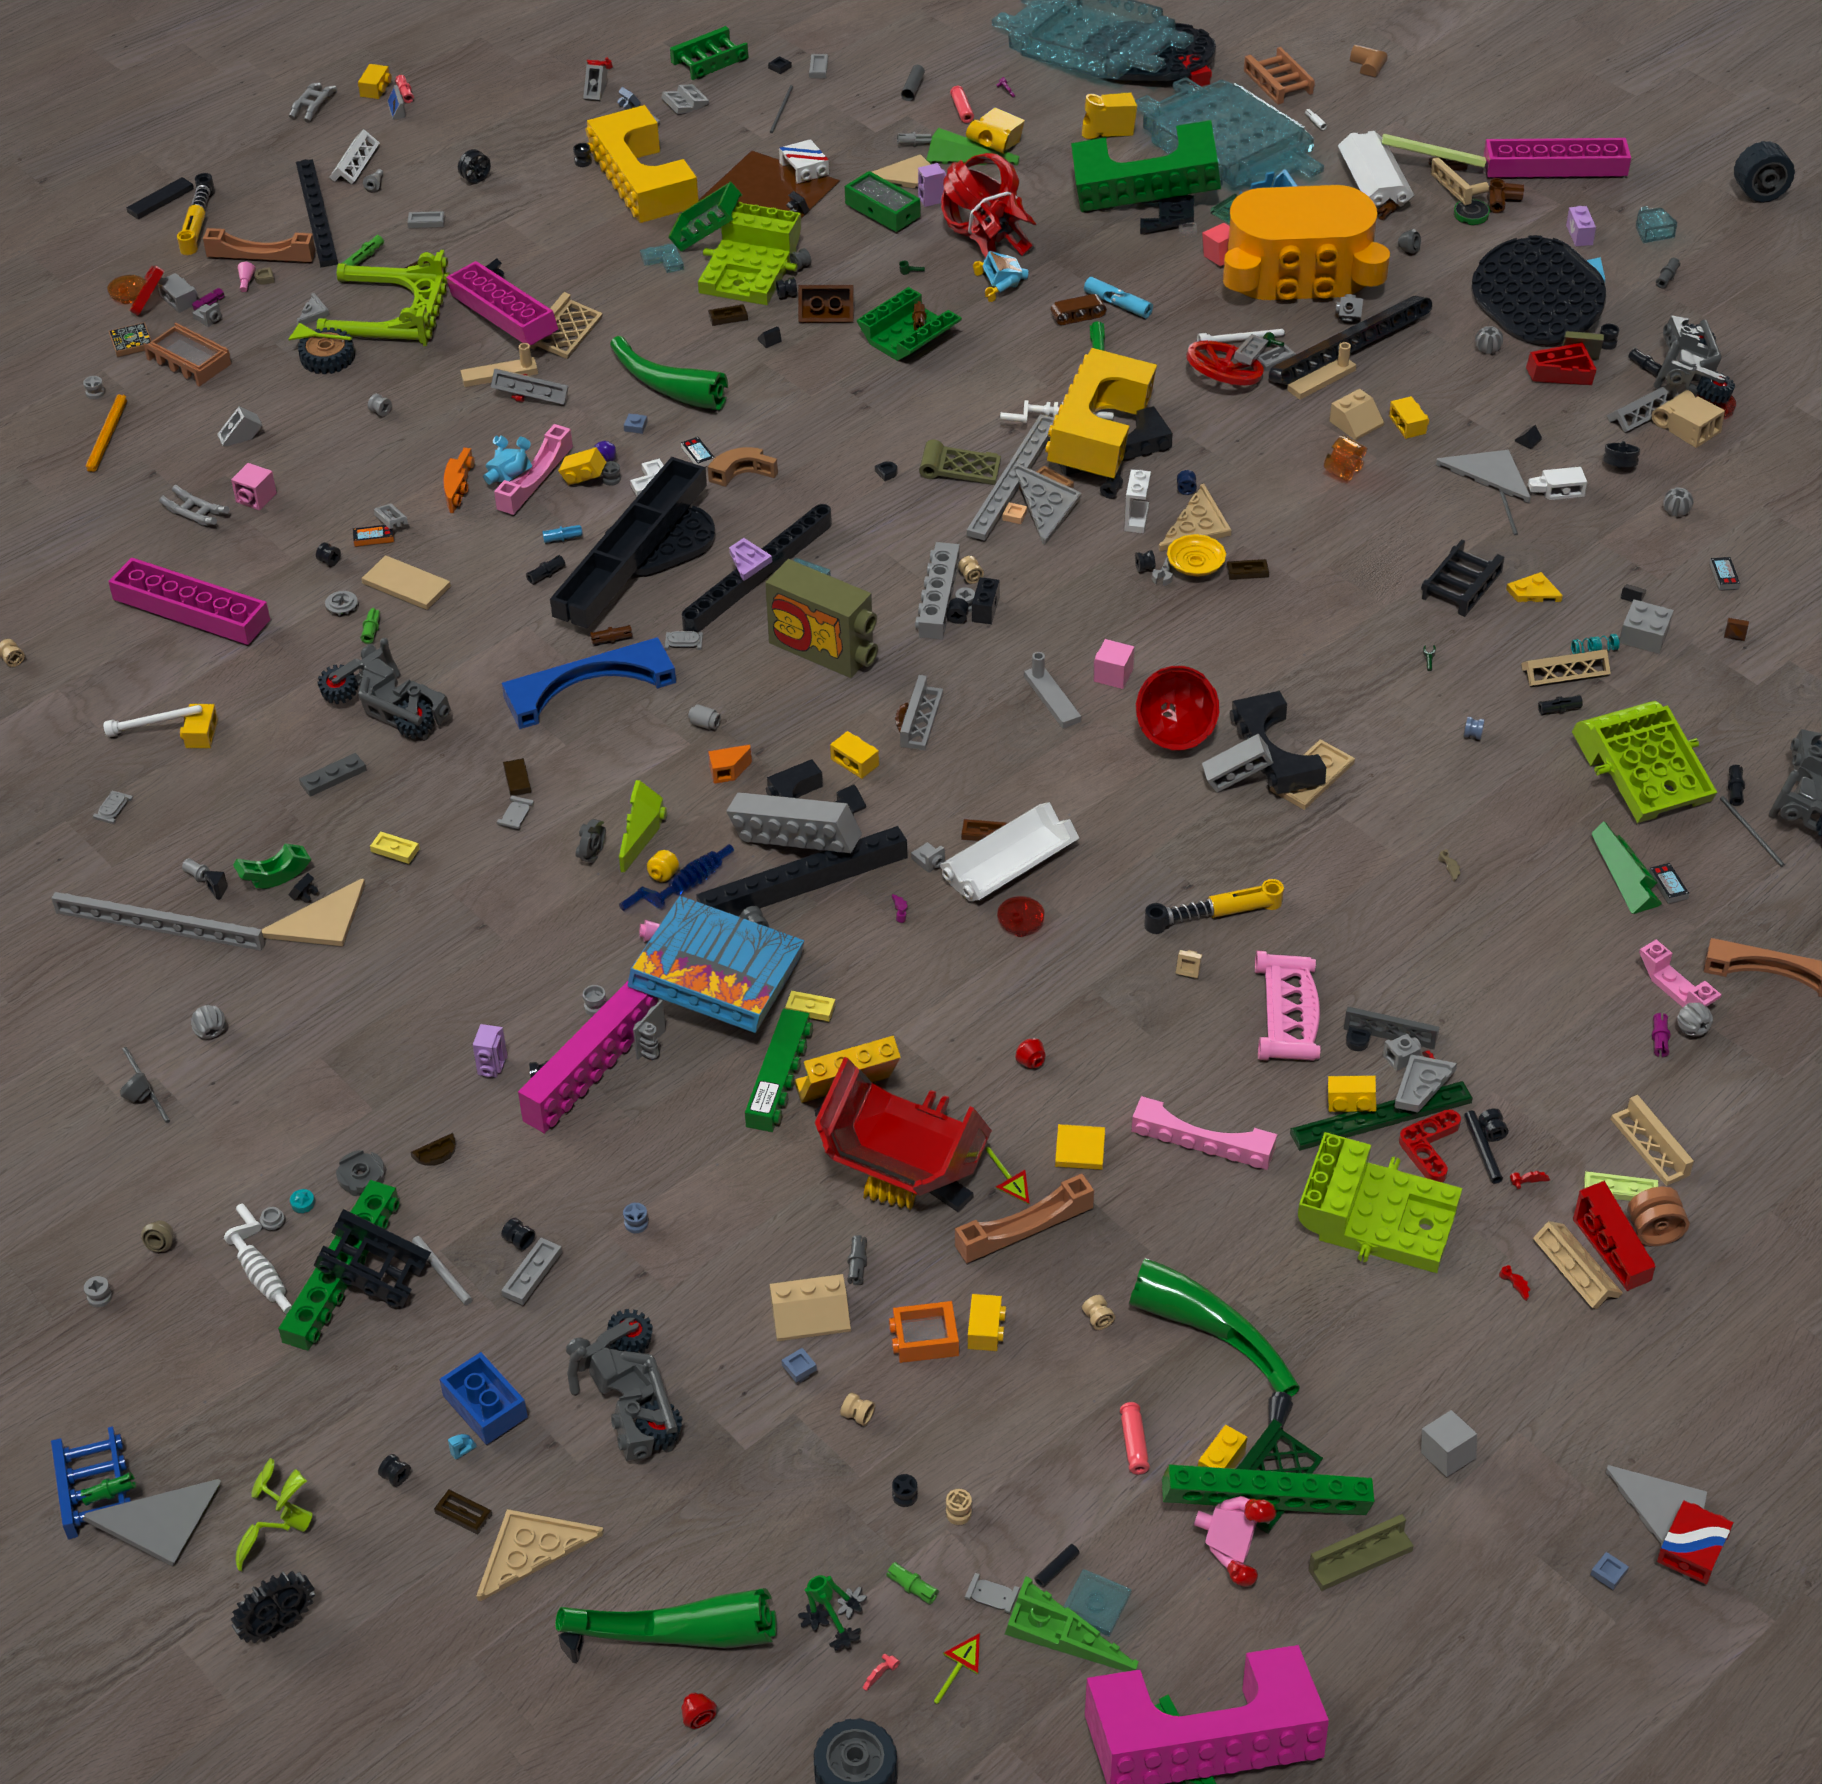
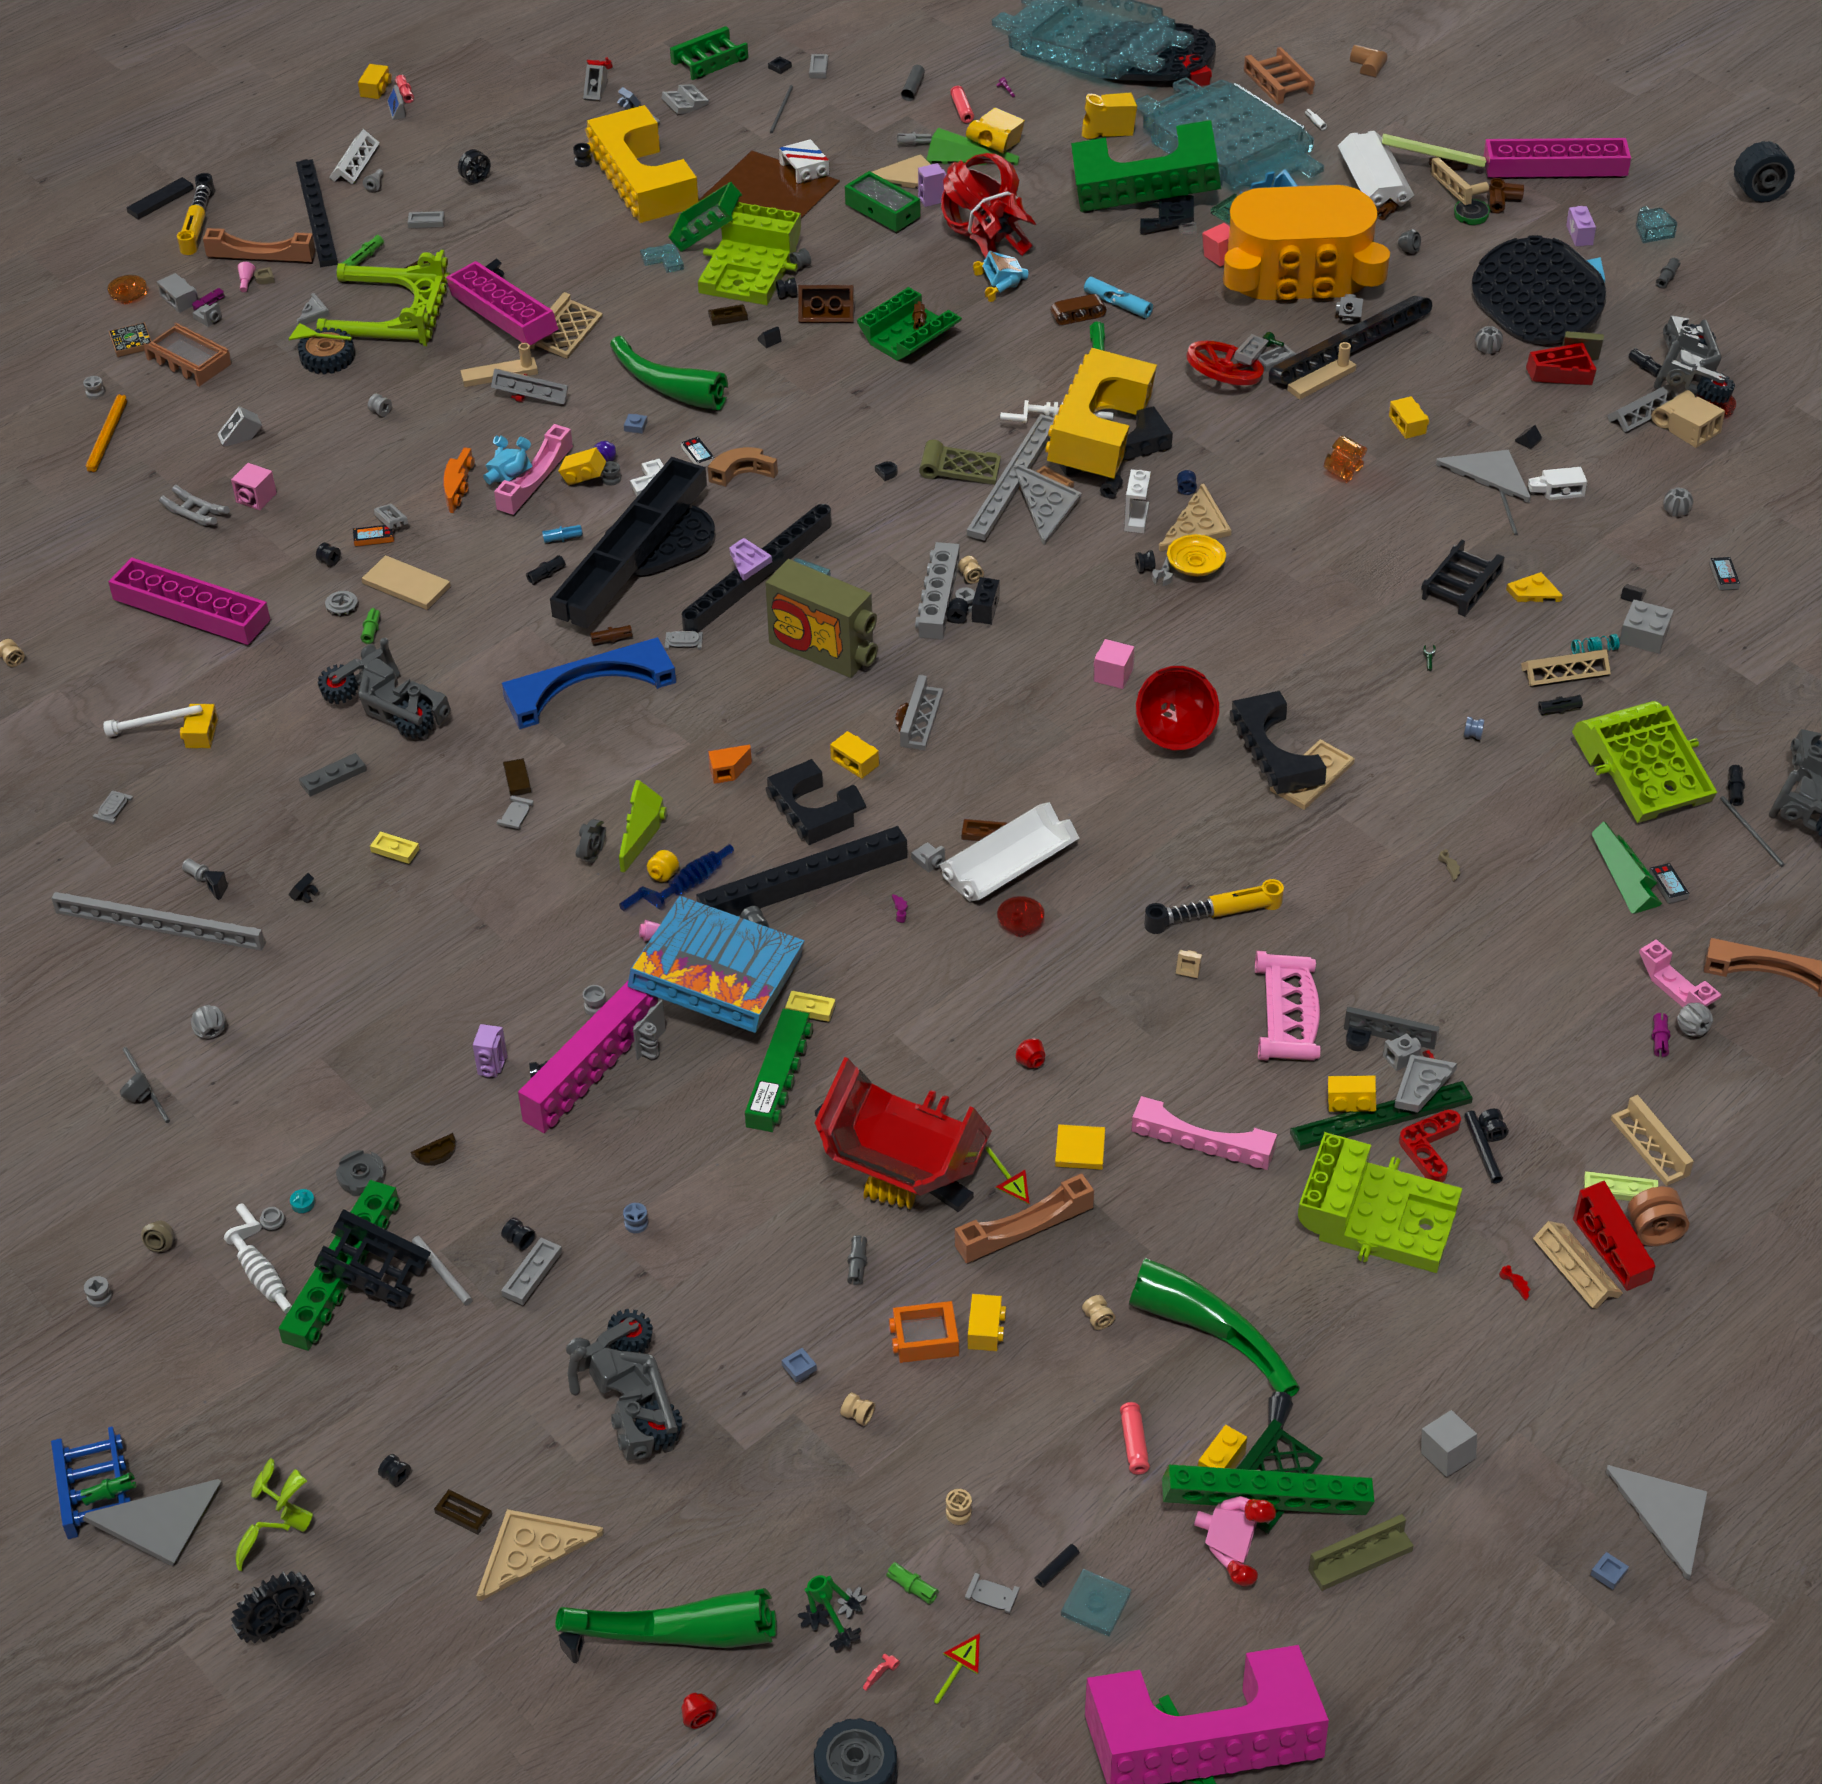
(152, 278): red beam -> none
(276, 870): green arch -> none
(312, 105): light grey piece -> none
(322, 921): tan tile -> none
(461, 1445): medium azure tile -> none
(483, 1398): blue brick -> none
(704, 717): light grey brick -> none
(794, 822): light grey brick -> none
(797, 203): black tile -> none
(810, 1307): tan slope -> none
(874, 1059): yellow panel -> none
(902, 1484): black wheel -> none
(905, 268): dark green hand -> none
(1014, 513): light nougat tile -> none
(1048, 1624): bright green wedge -> none
(1050, 692): light grey piece -> none
(1237, 763): light grey brick -> none
(1238, 336): white piece -> none
(1247, 569): dark brown tile -> none
(1356, 414): tan slope -> none
(1532, 1177): red piece -> none
(1610, 334): black wheel -> none
(1621, 454): black wheel -> none
(1694, 1541): panel -> none
(1736, 629): reddish brown tile -> none

